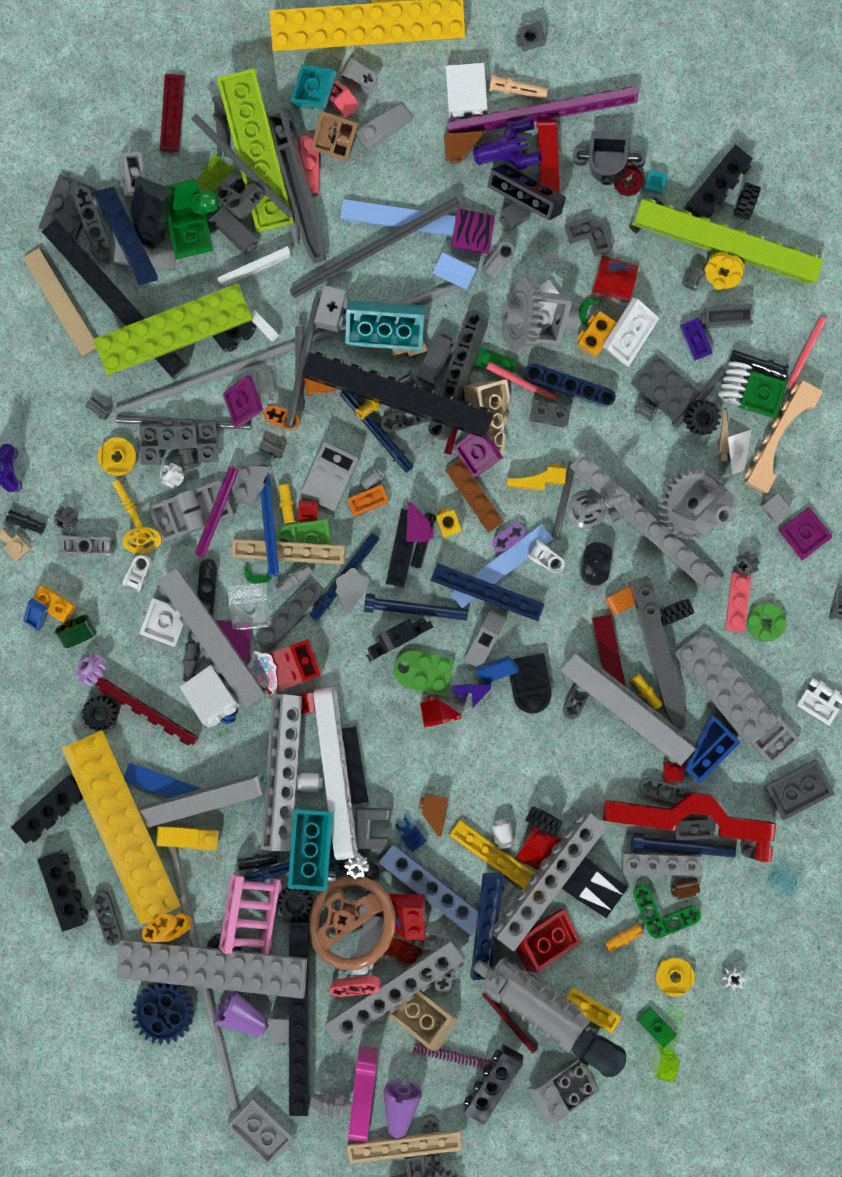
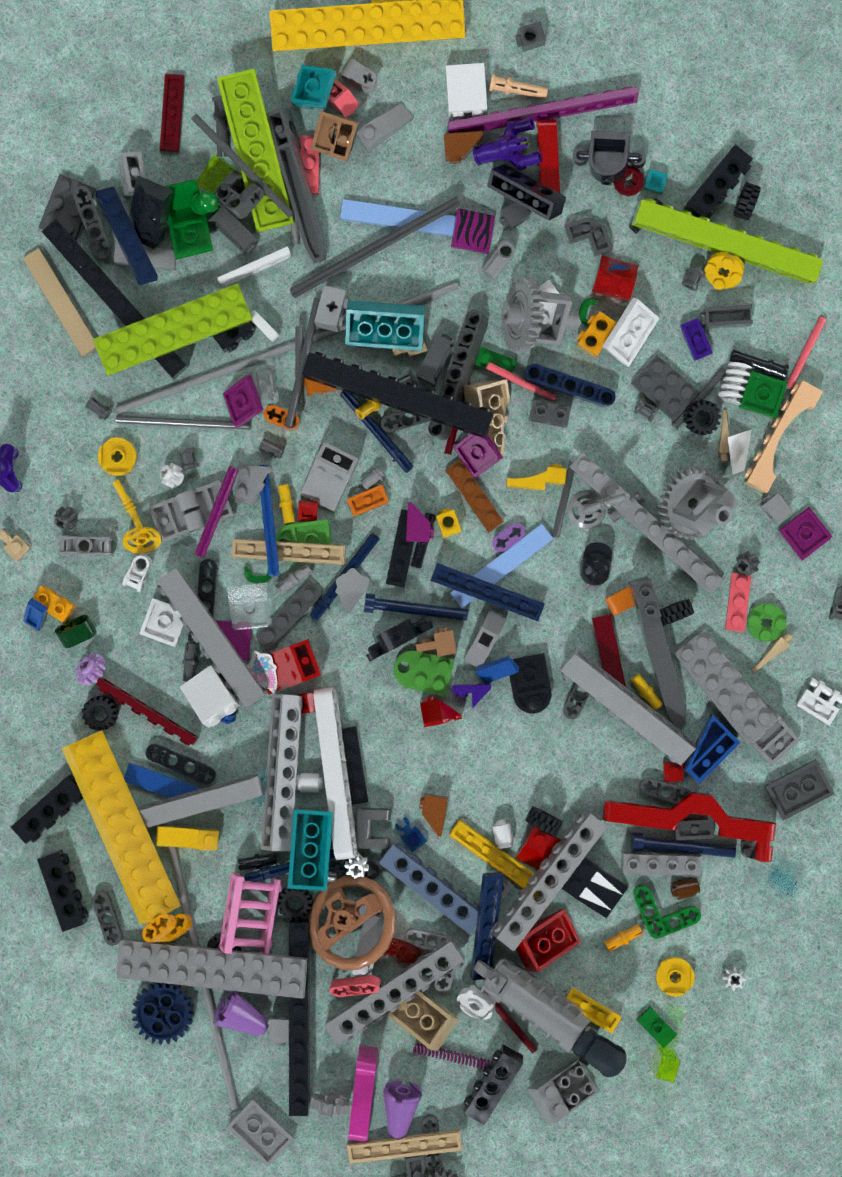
(25, 522): black pin -> none
(178, 435): dark grey bracket -> none
(180, 765): none -> black beam
(410, 915): red slope -> none
(443, 643): none -> medium nougat brick
(455, 270): light blue brick -> none
(476, 1003): none -> white plate
(544, 555): white piece -> none
(779, 646): none -> tan piece

